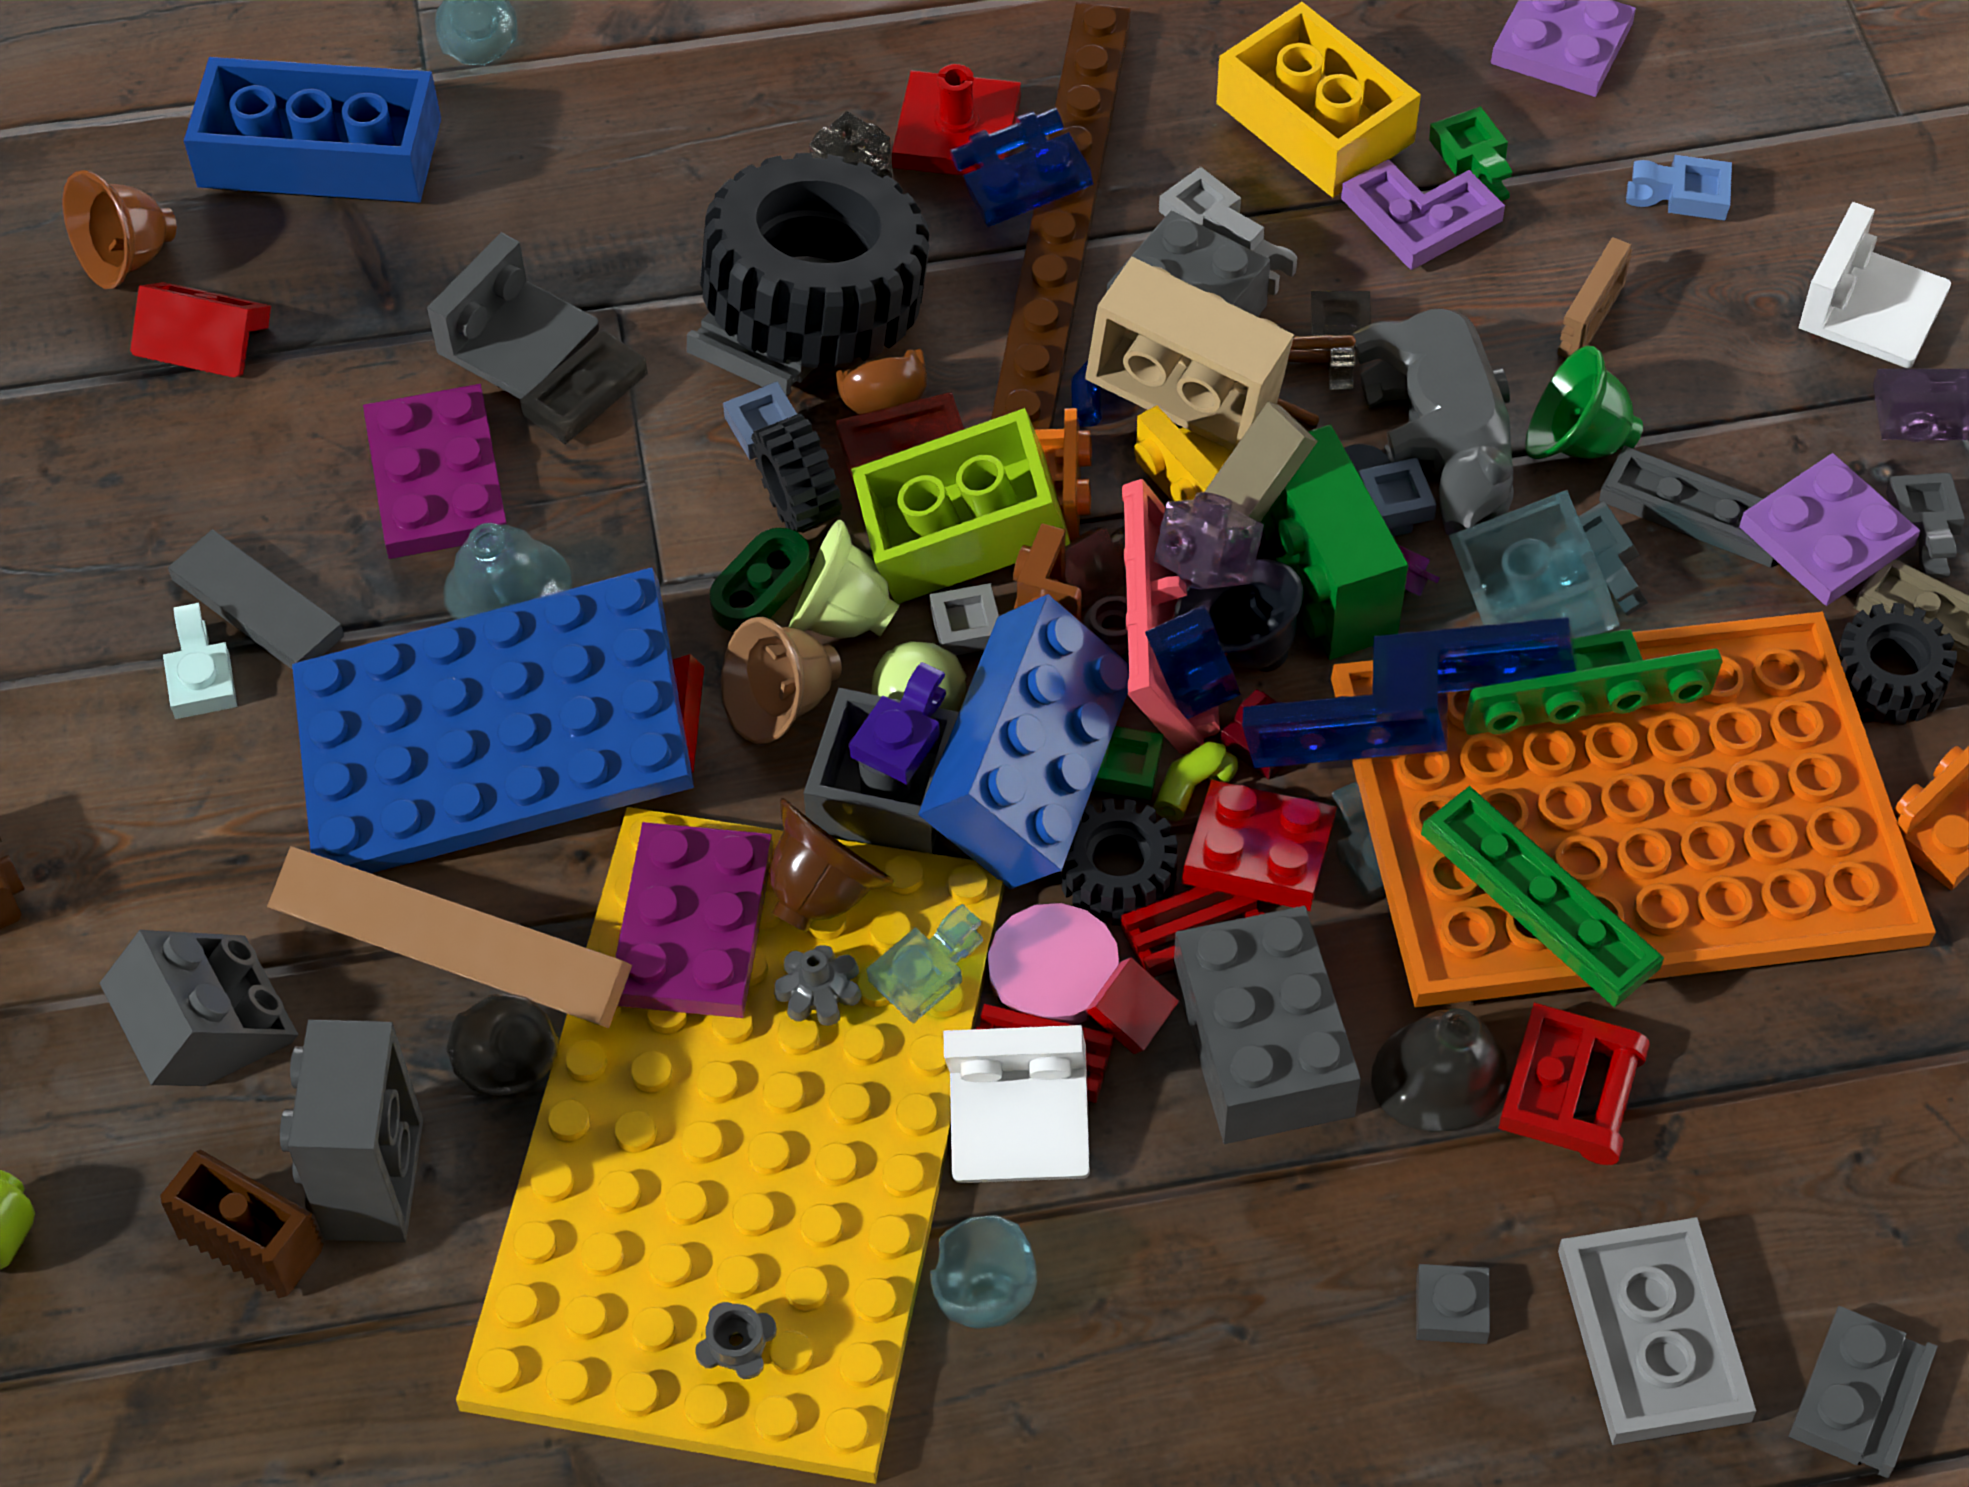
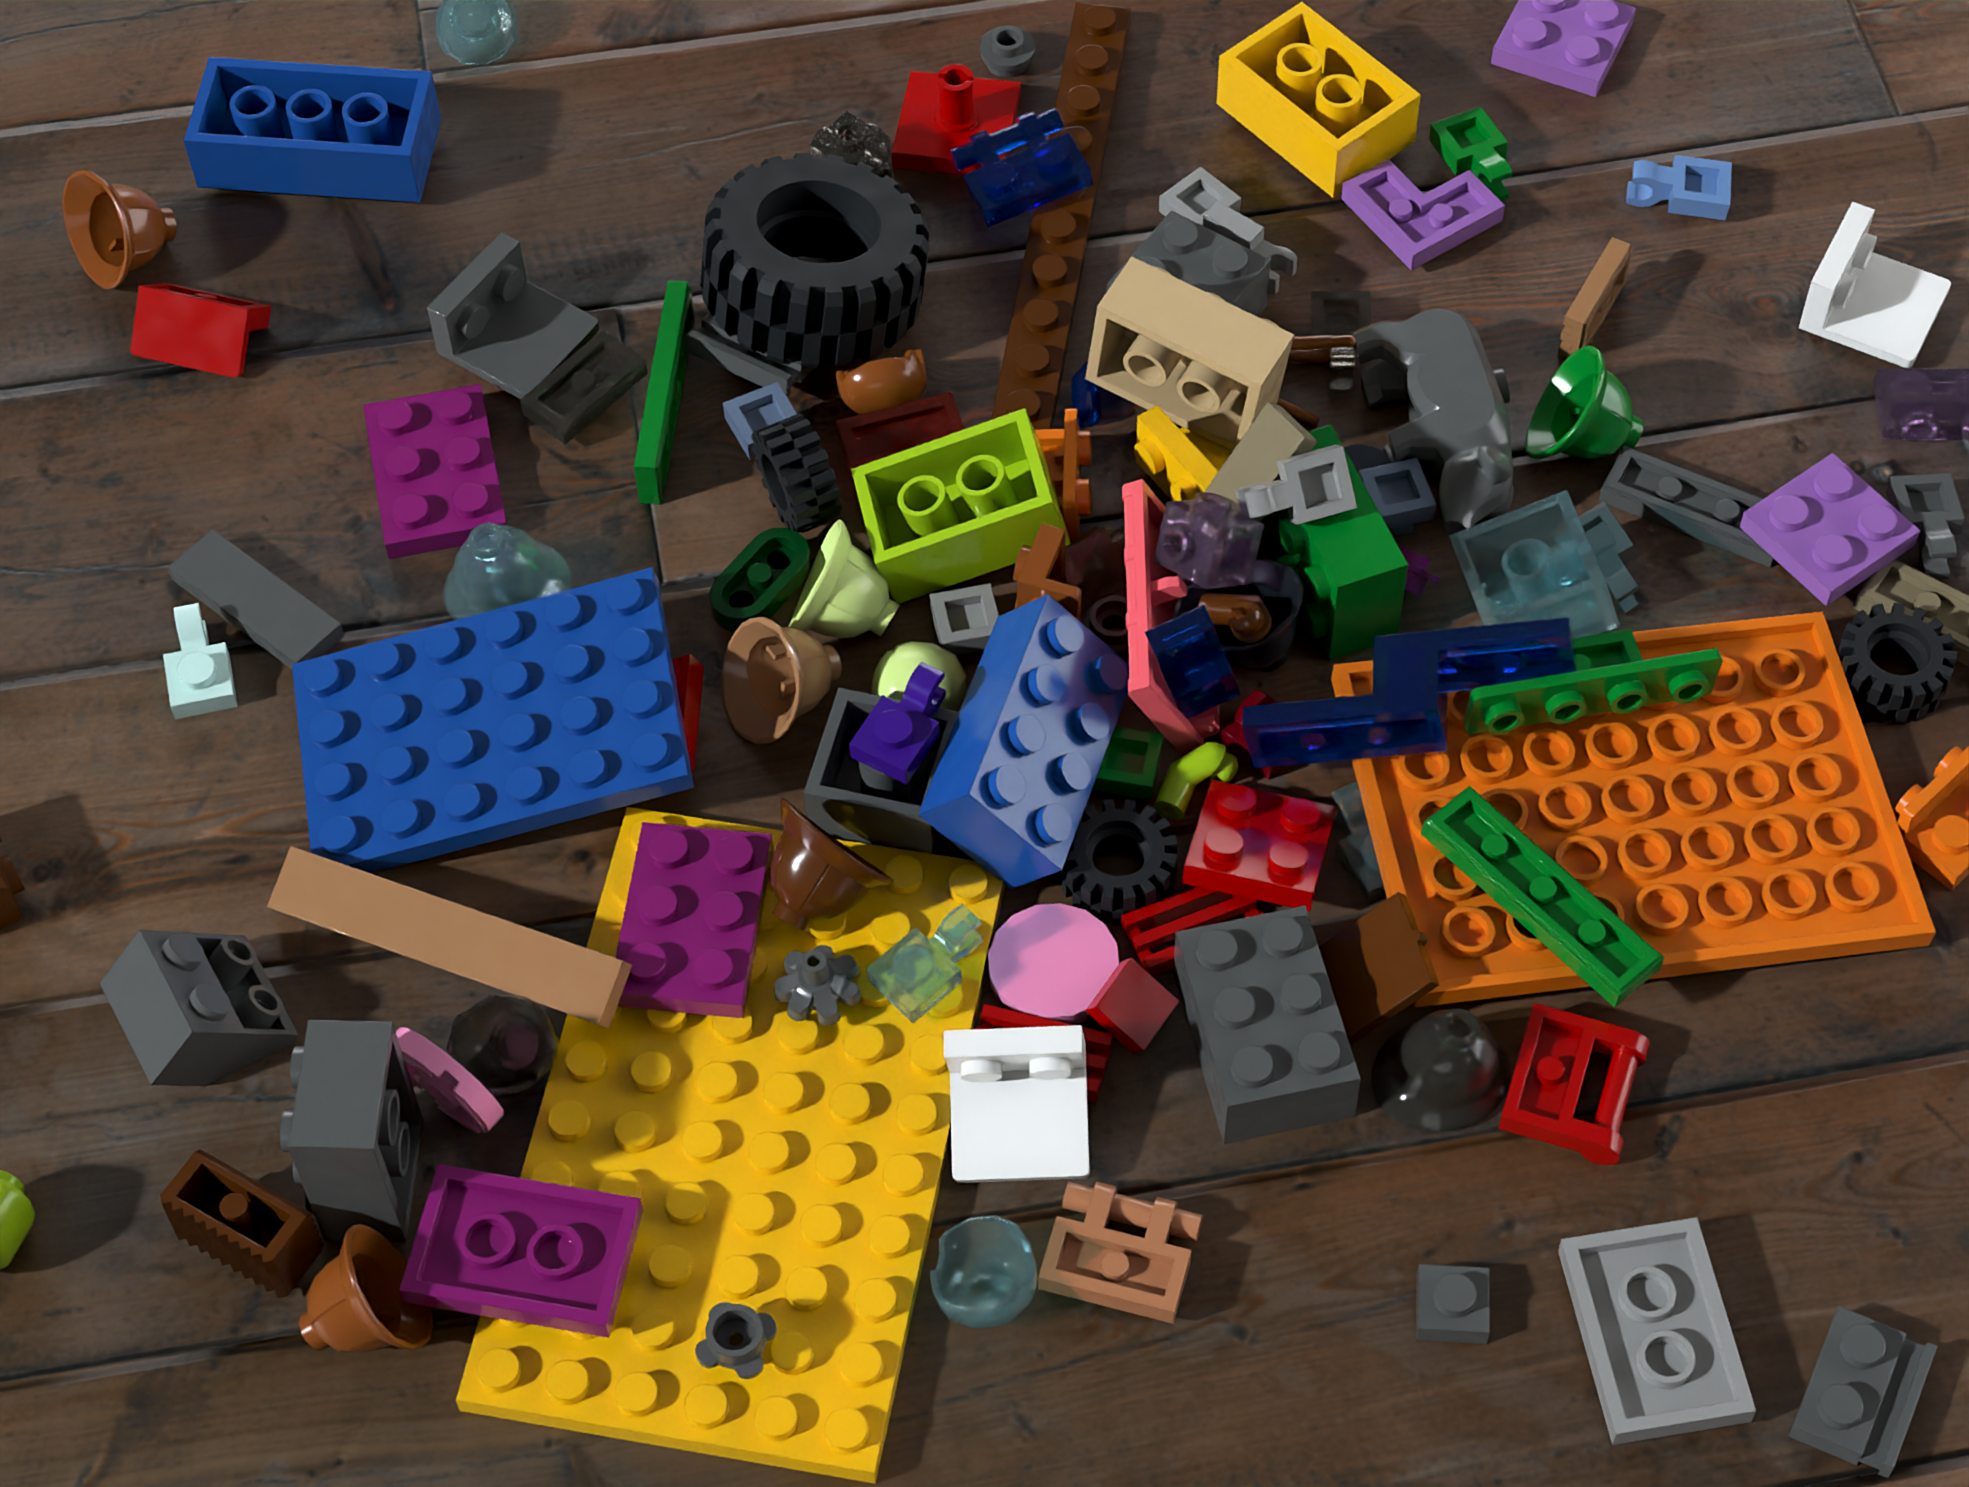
(358, 1299): none -> dark orange hat
(449, 1083): none -> bright pink tile
(522, 1250): none -> magenta plate
(664, 394): none -> green tile
(1007, 51): none -> dark grey plate
(1114, 1266): none -> nougat plate
(1243, 613): none -> reddish brown arm
(1309, 487): none -> light grey plate
(1378, 966): none -> reddish brown piece

